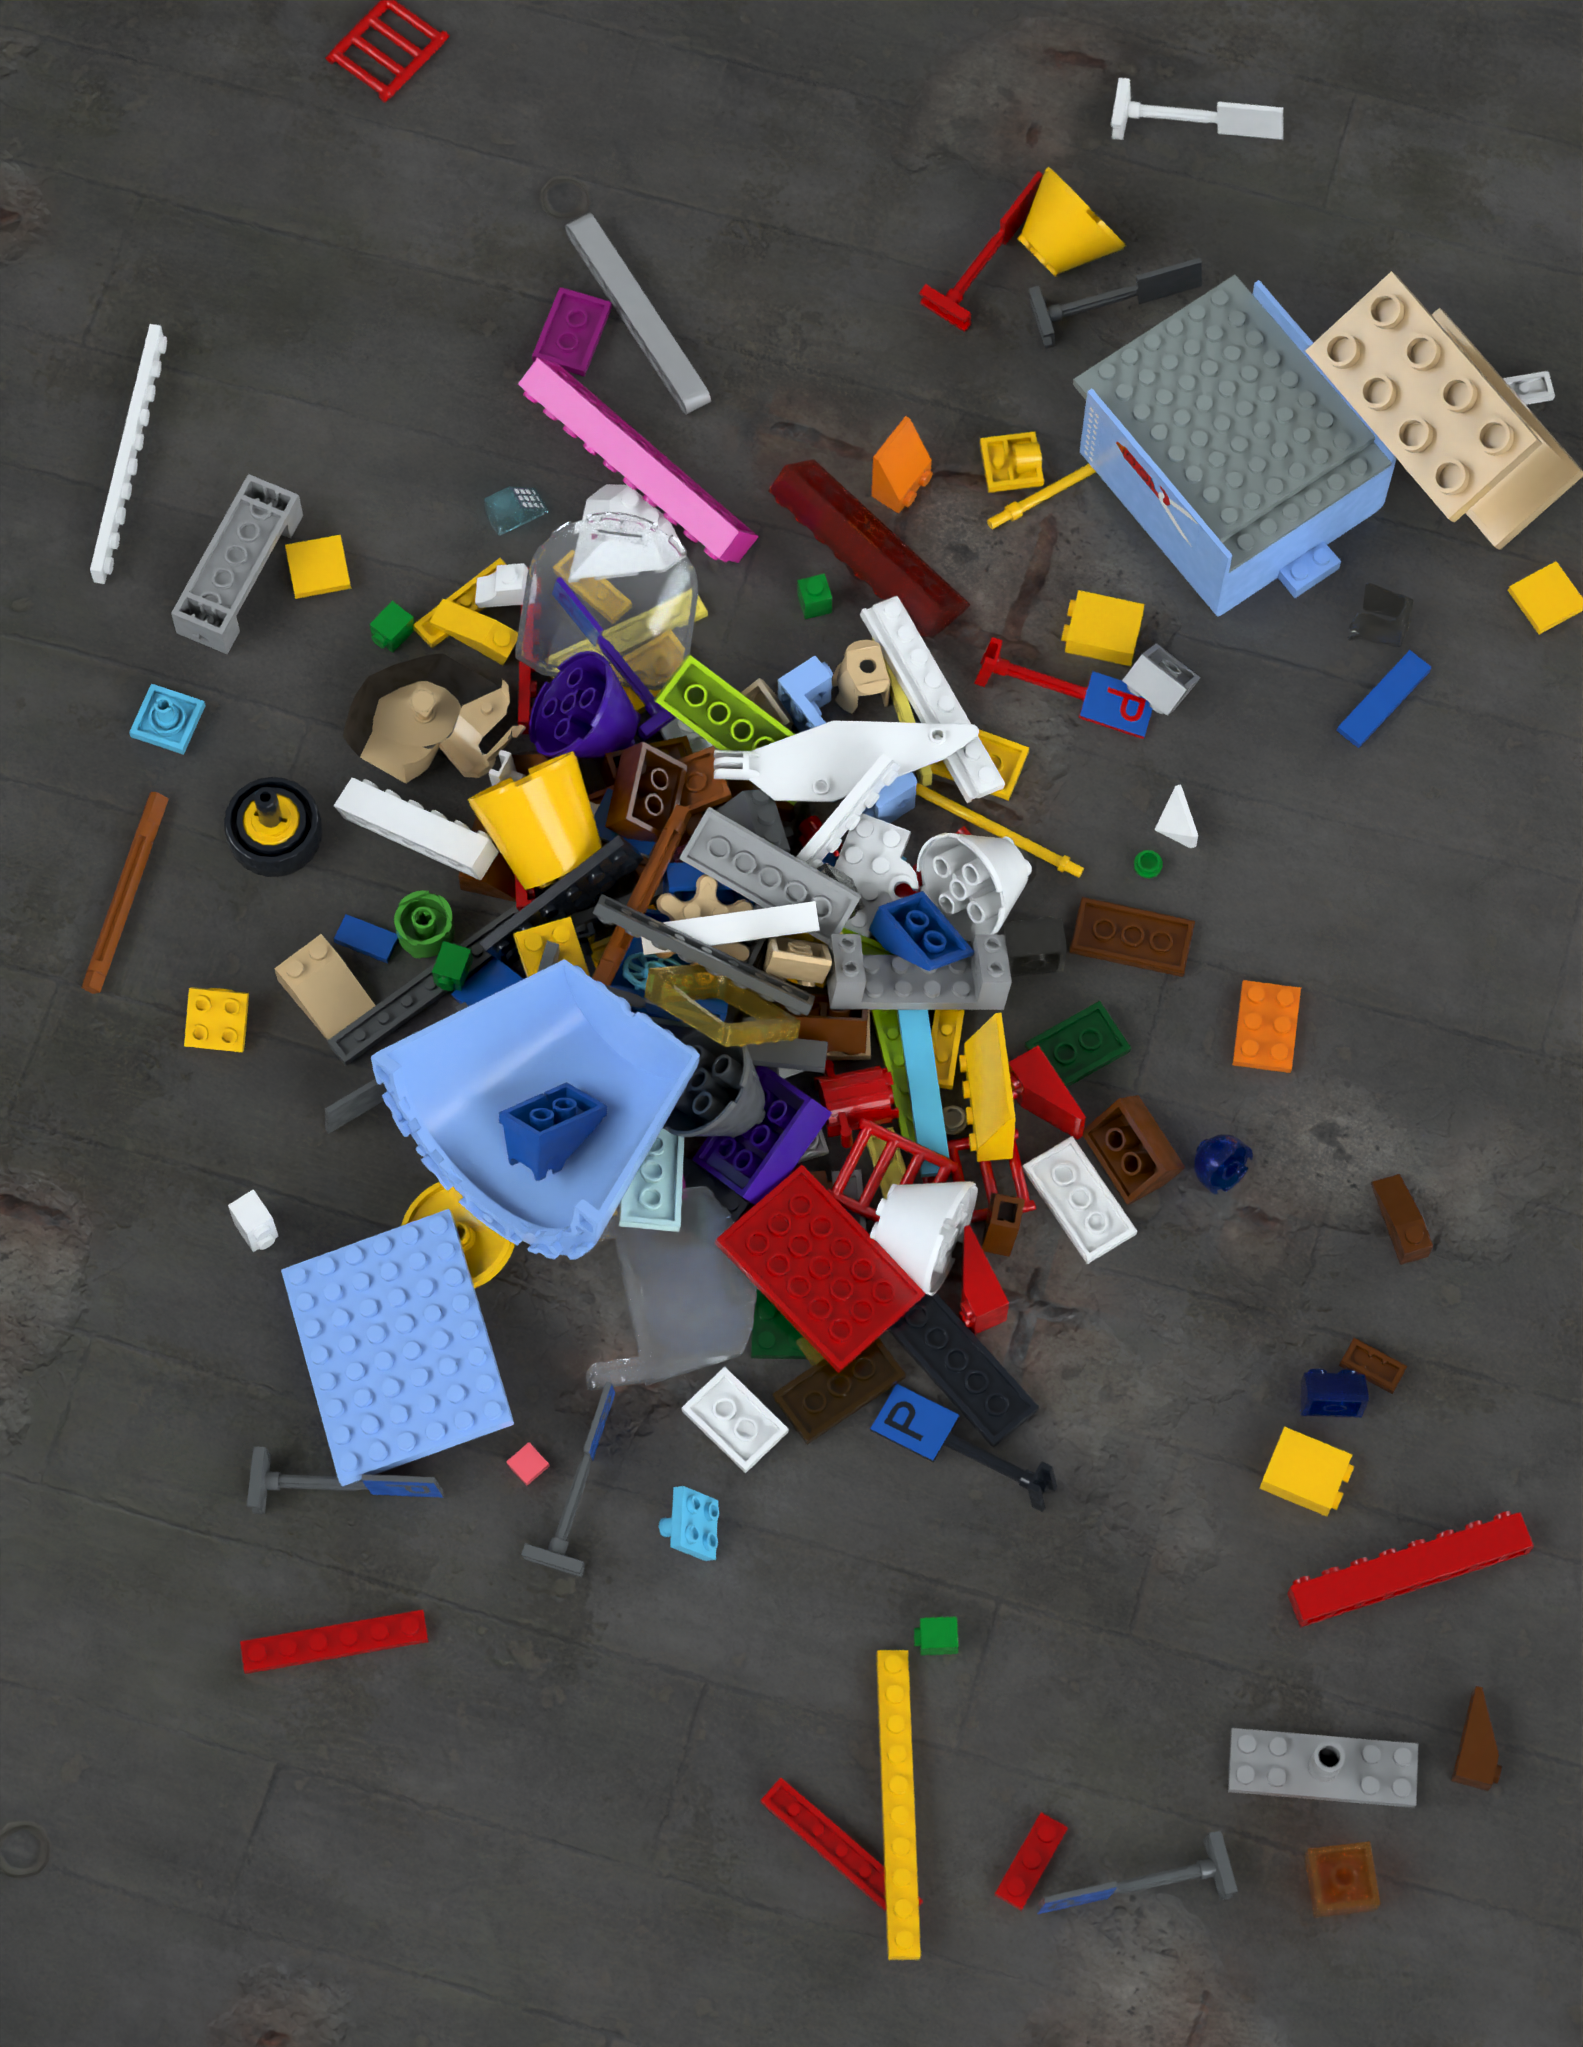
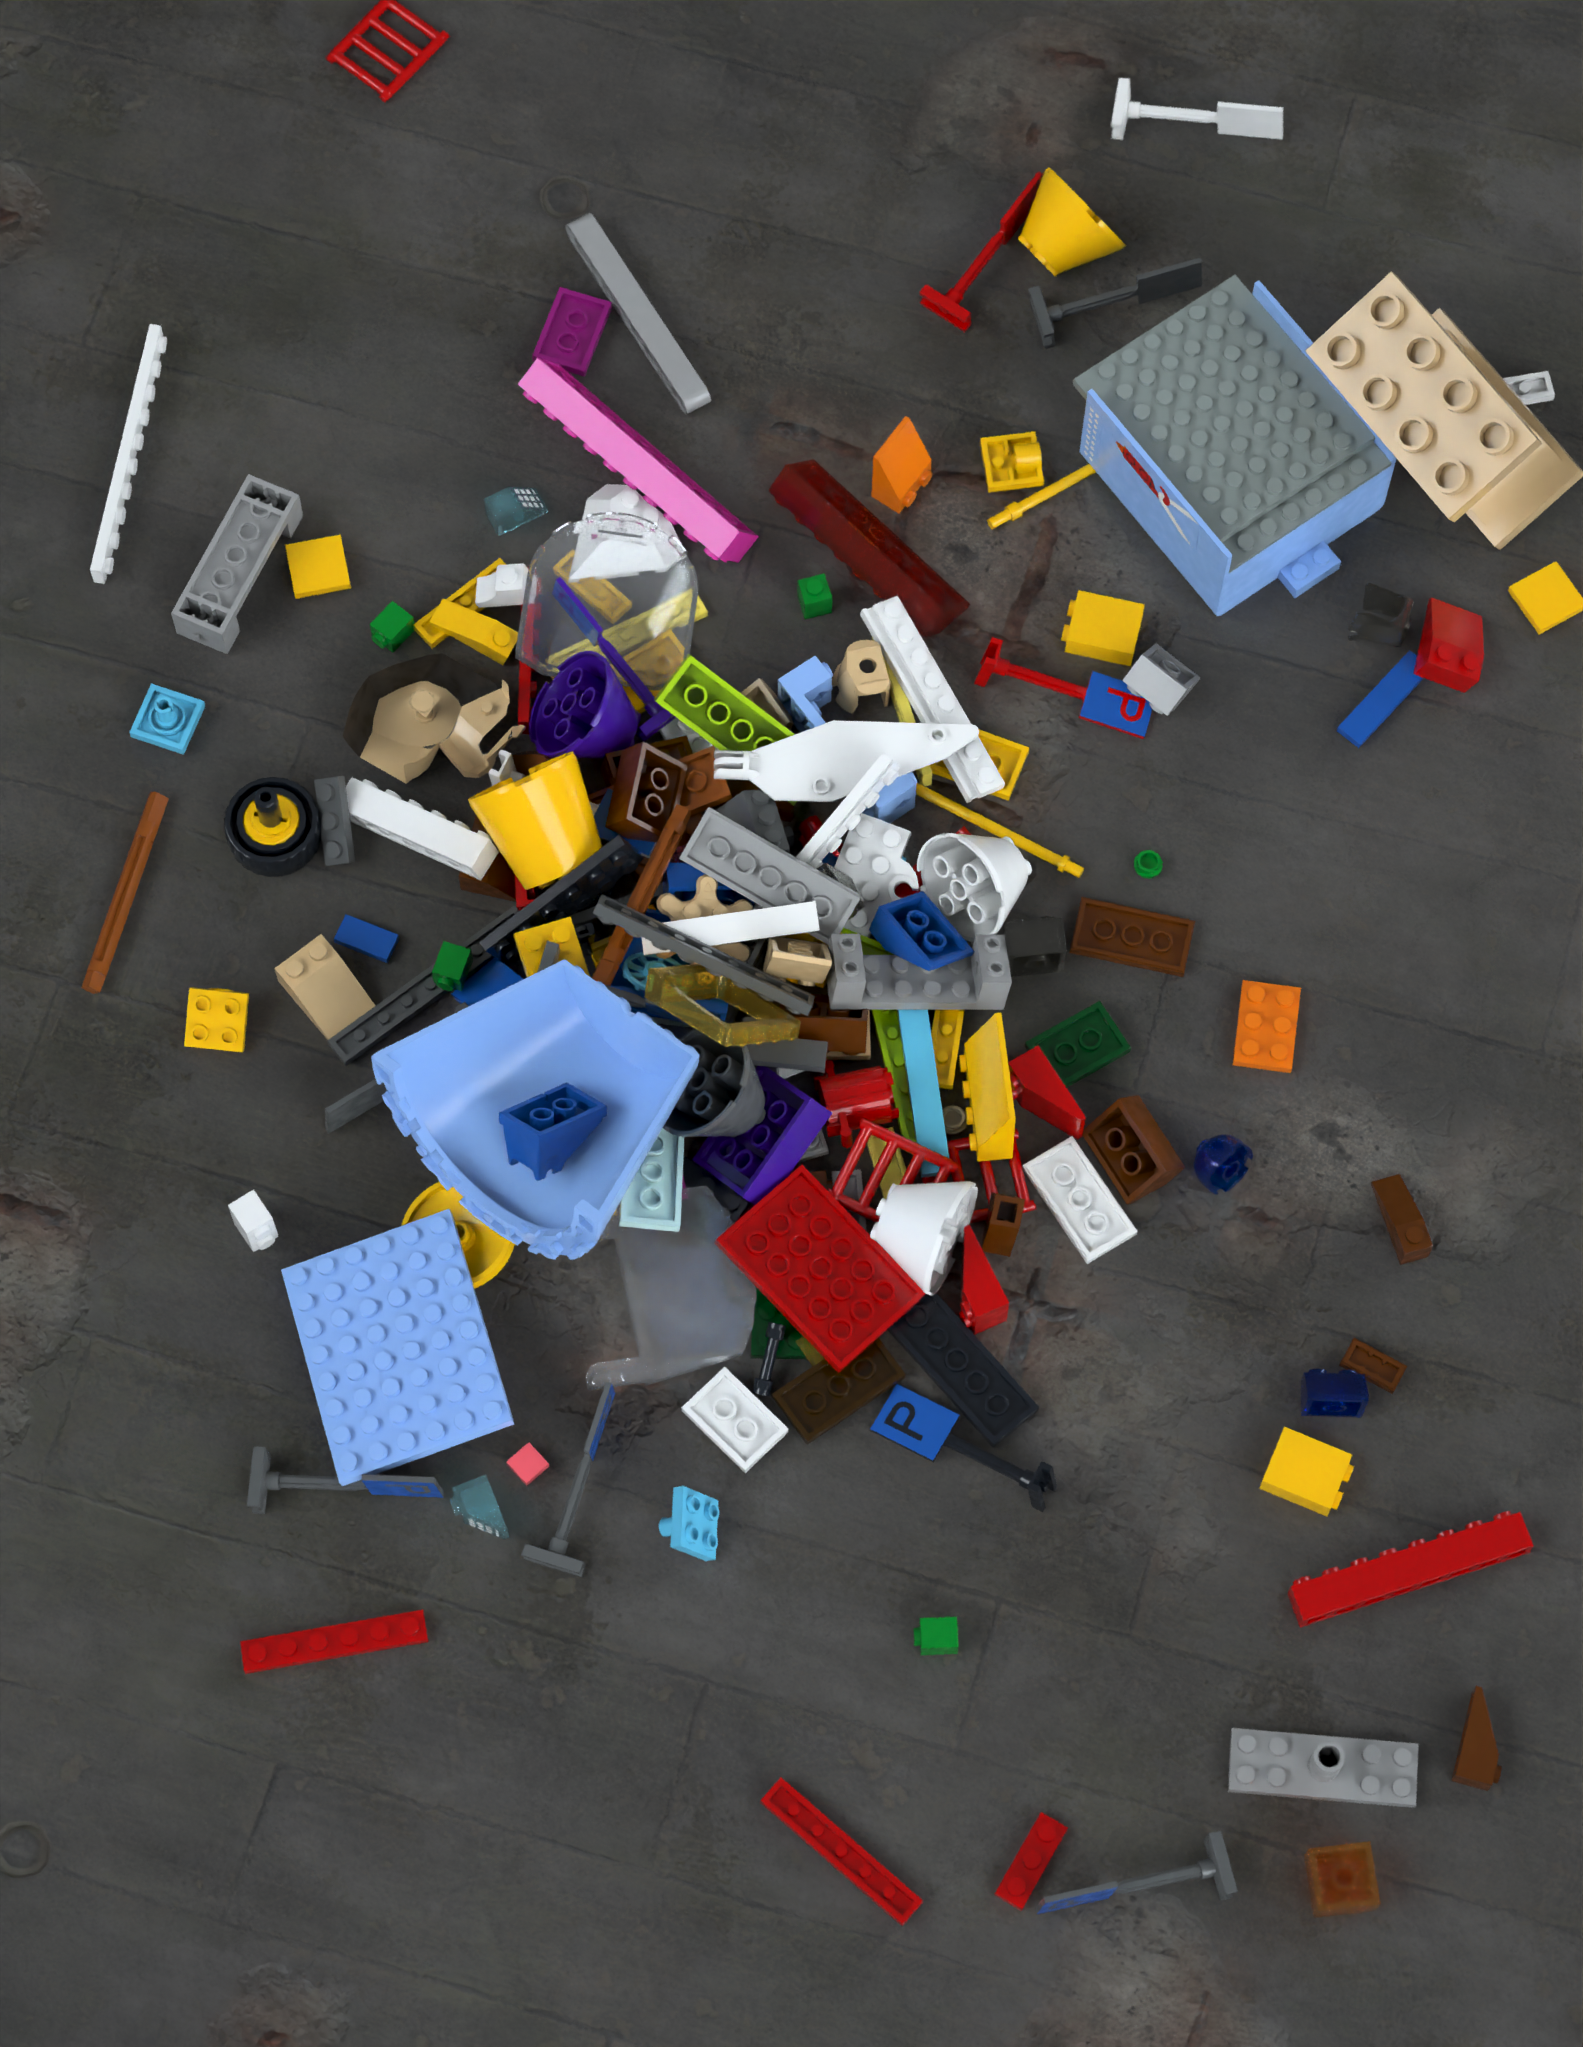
(334, 820): none -> dark grey plate
(429, 909): bright green brick -> none
(479, 1507): none -> clear light blue slope
(763, 1384): none -> black bar
(898, 1805): yellow plate -> none
(1177, 820): white slope -> none
(1450, 646): none -> red slope

